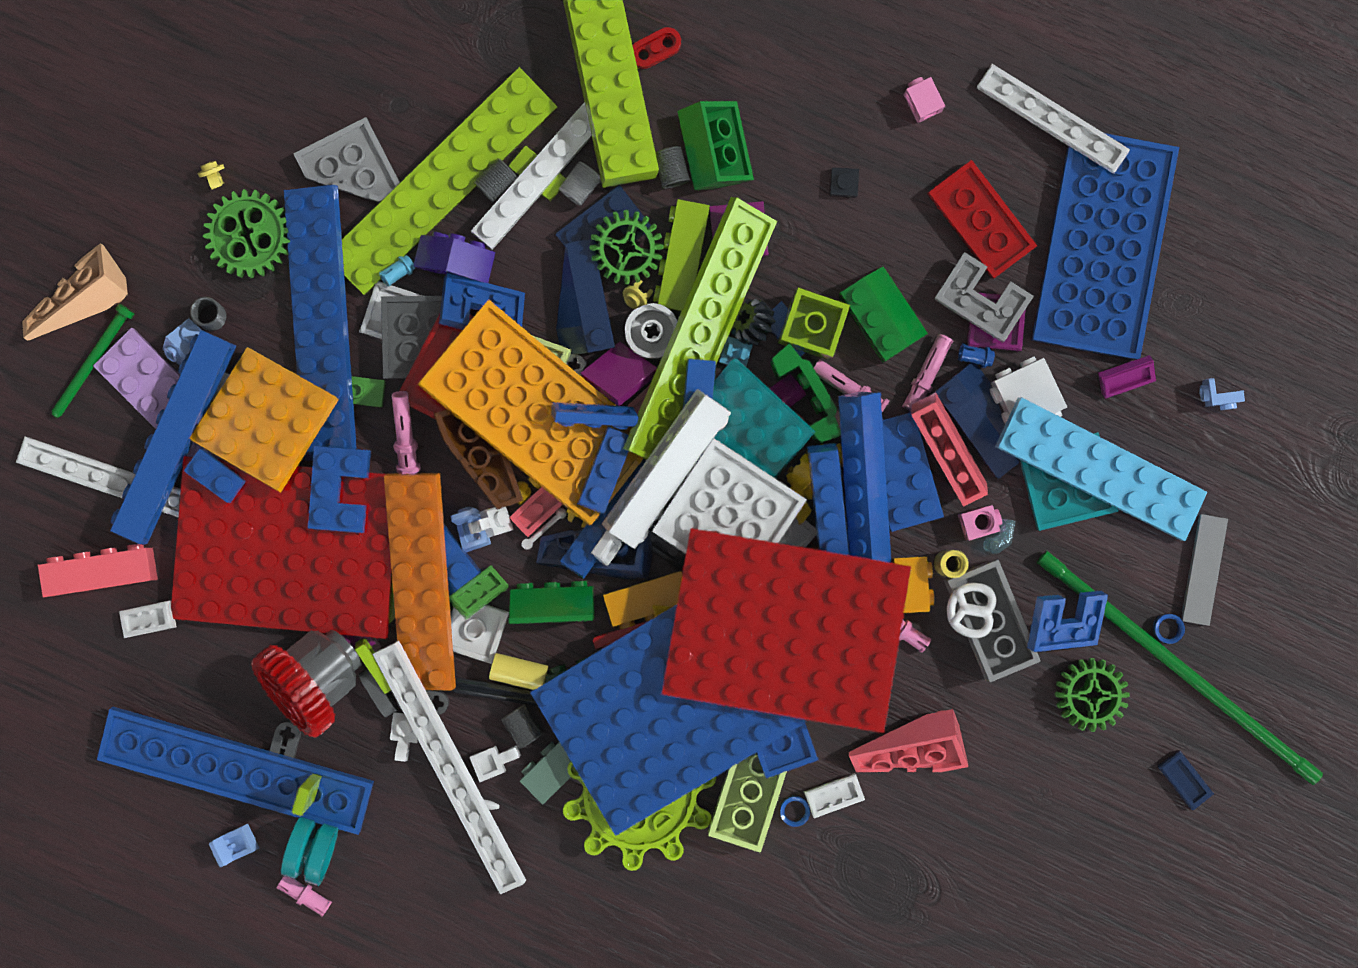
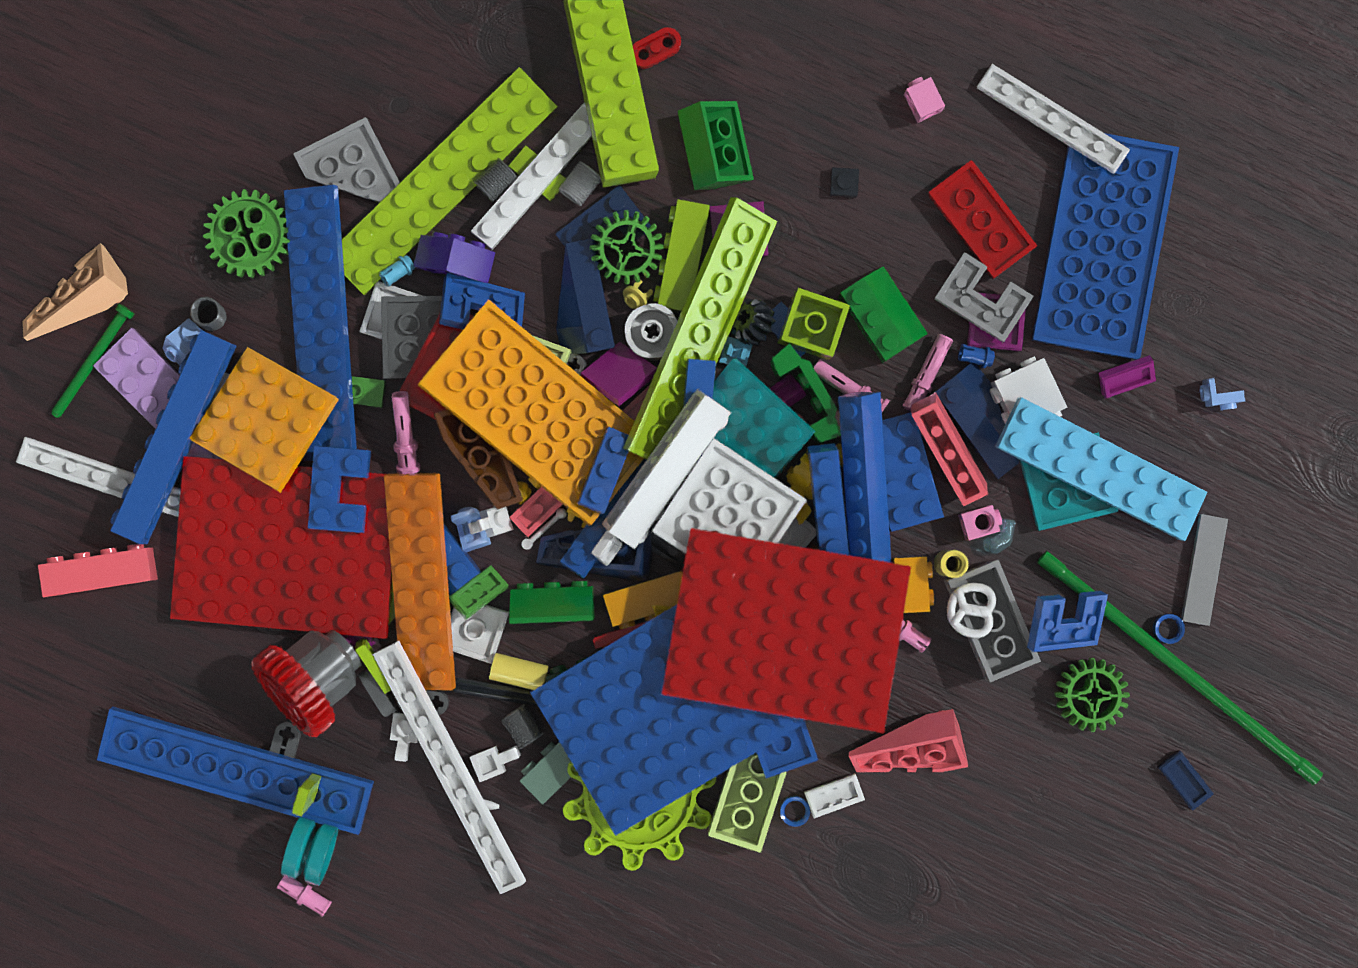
(147, 619): white plate -> none
(211, 171): light yellow plate -> none
(215, 475): blue plate -> none
(233, 845): light blue bracket -> none
(594, 415): blue plate -> none
(672, 167): dark grey piece -> none

